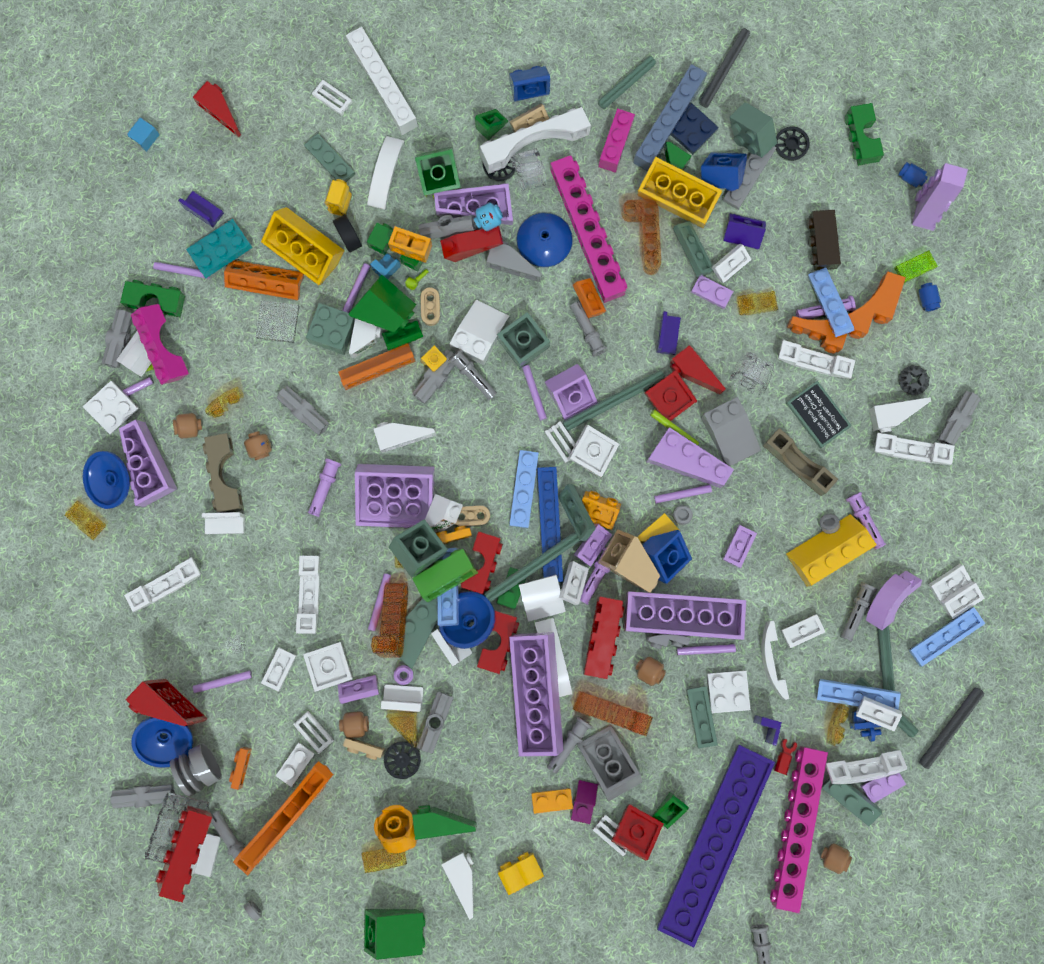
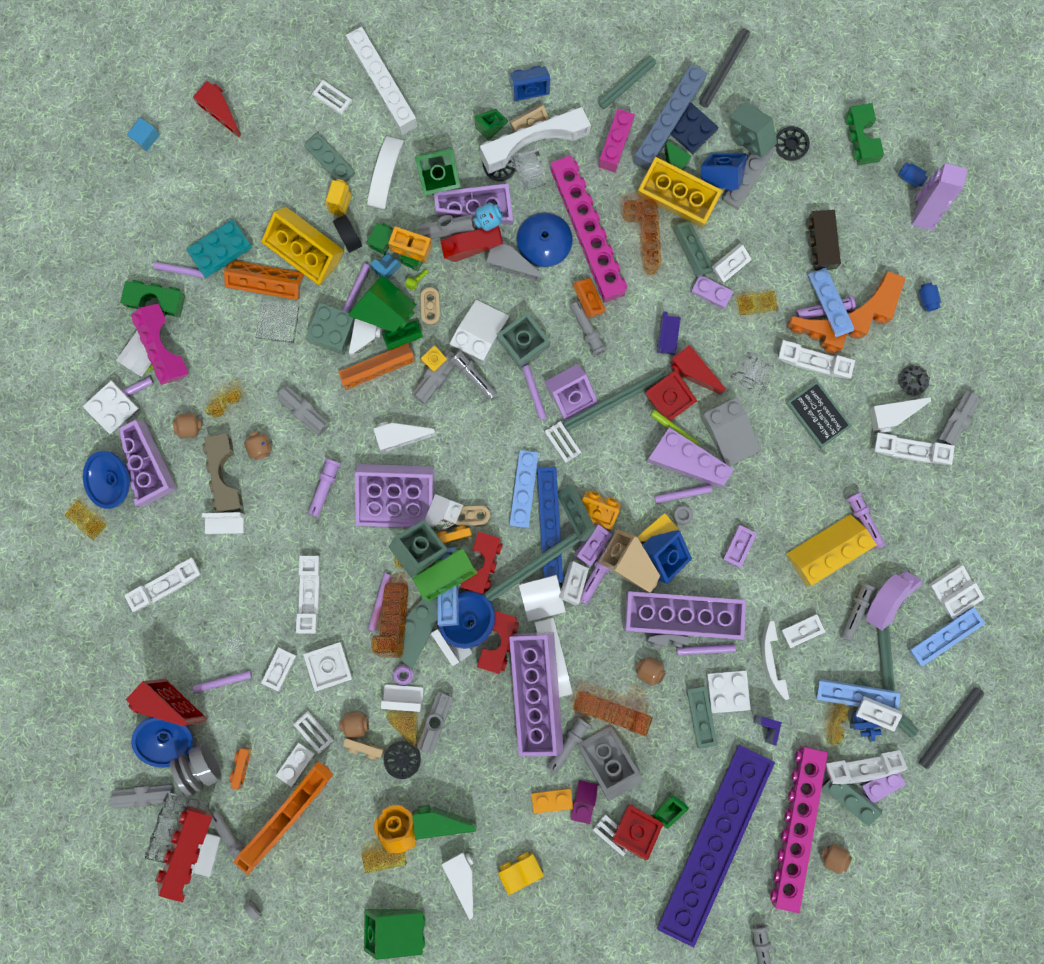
(117, 338): light grey piece -> none
(202, 209): dark purple panel -> none
(358, 689): lavender plate -> none
(511, 597): green plate -> none
(593, 451): white plate -> none
(603, 637): red wedge -> none
(745, 231): dark purple panel -> none
(784, 757): red bar -> none
(812, 474): dark tan arch -> none
(829, 523): light grey tile -> none
(916, 266): clear neon green plate -> none

